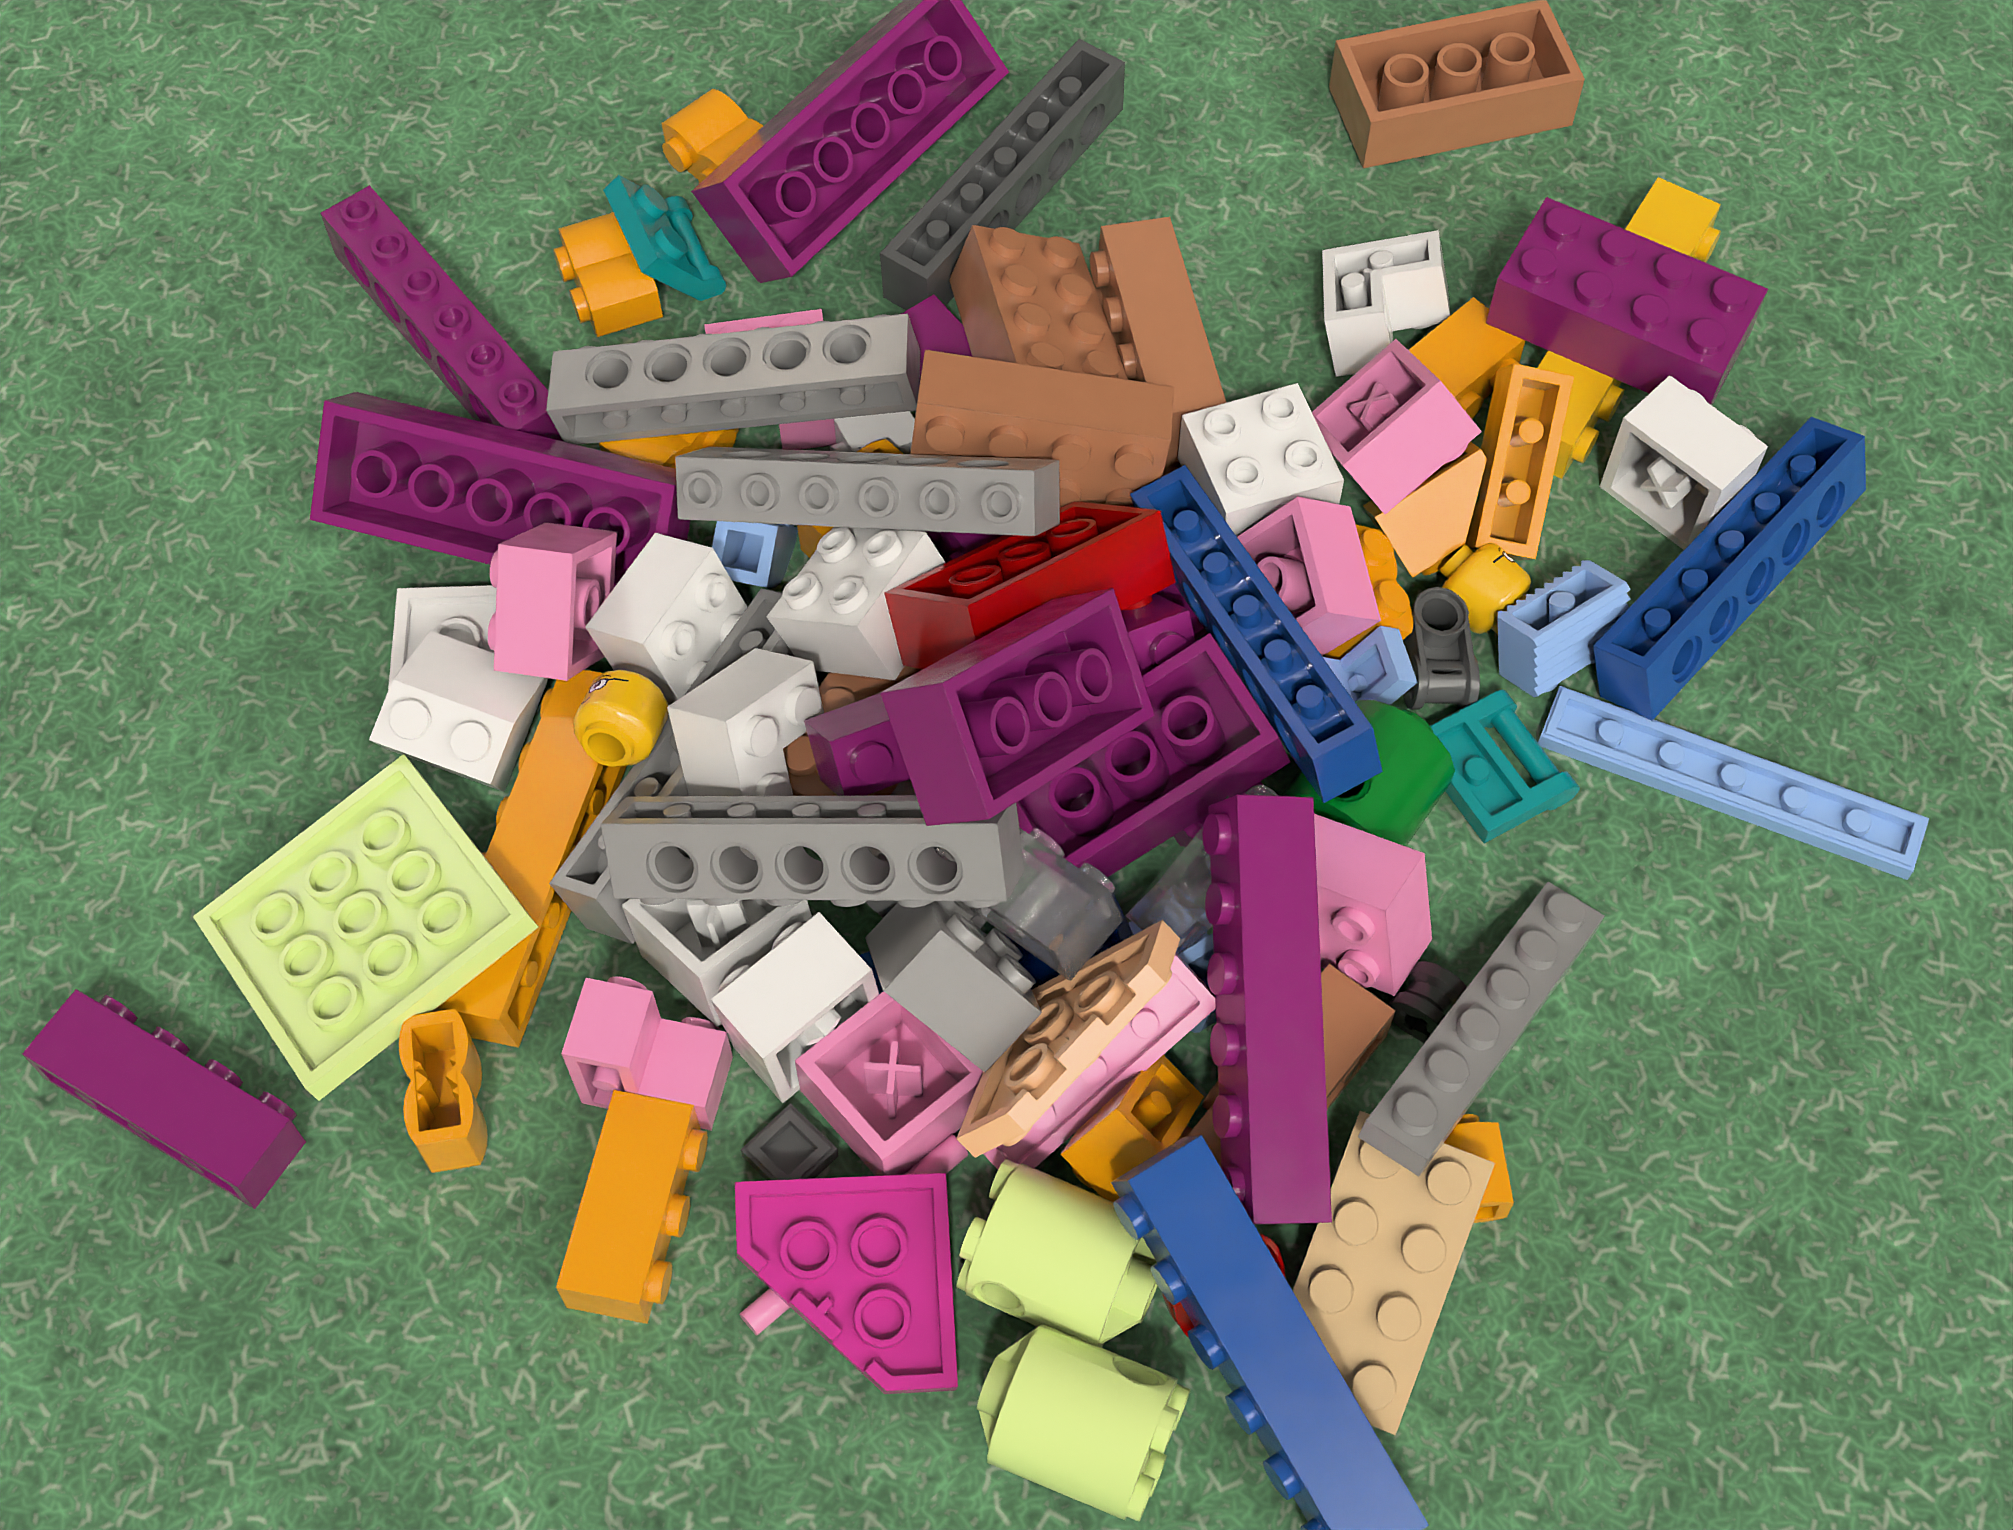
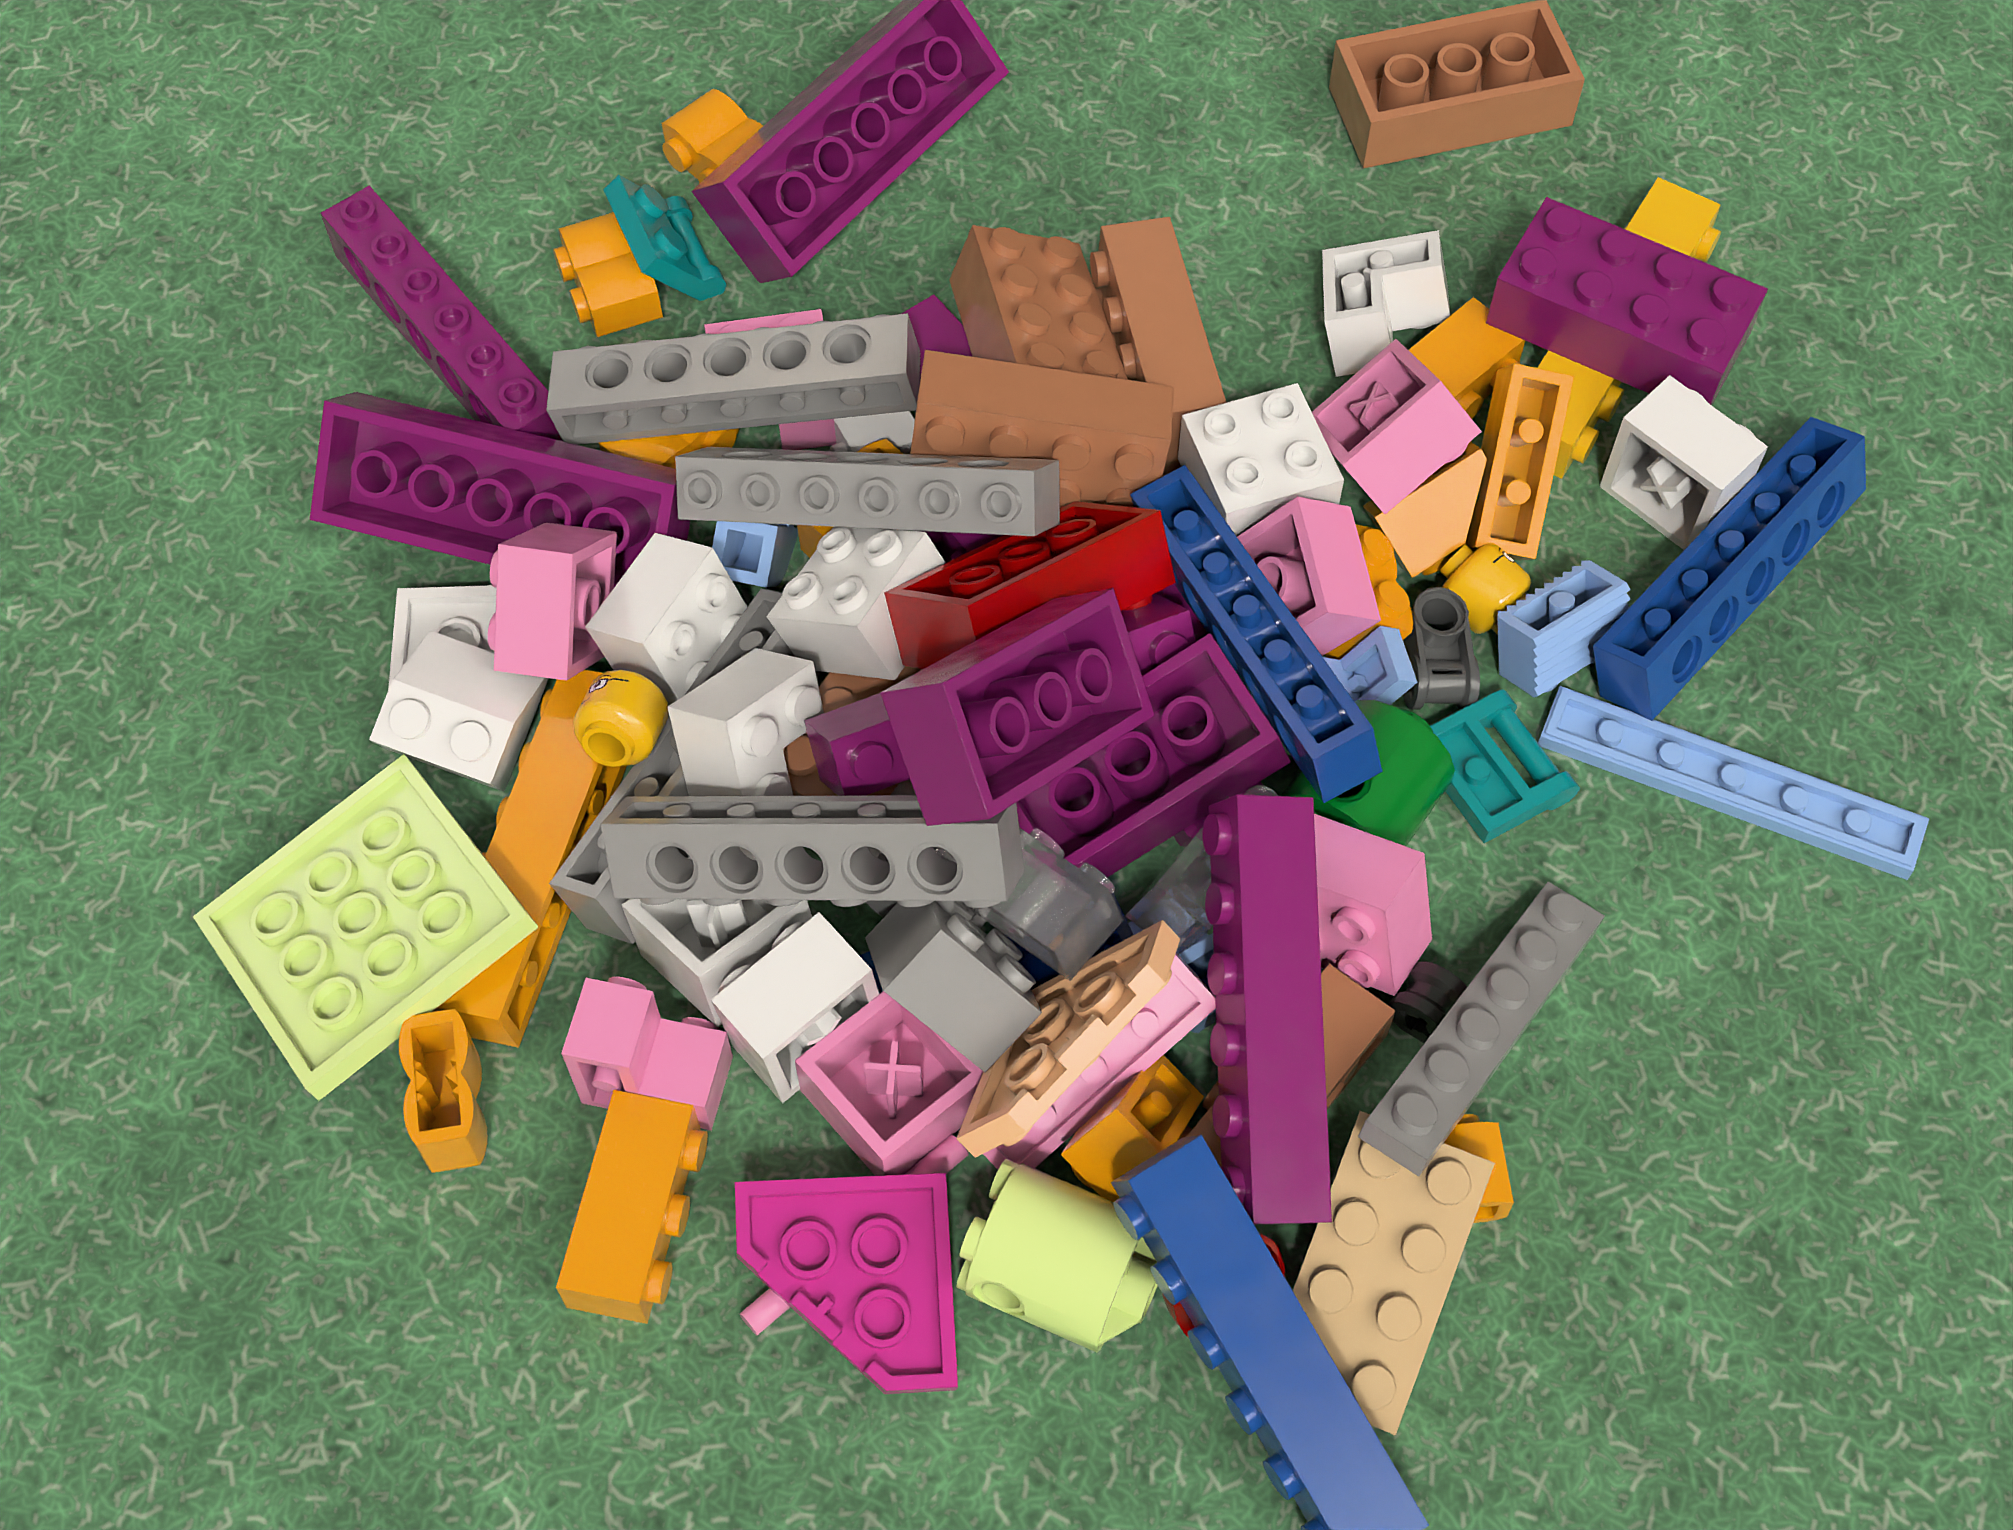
(166, 1097): magenta brick -> none
(789, 1148): dark grey tile -> none
(1006, 172): dark grey brick -> none
(1080, 1420): yellowish green cylinder -> none

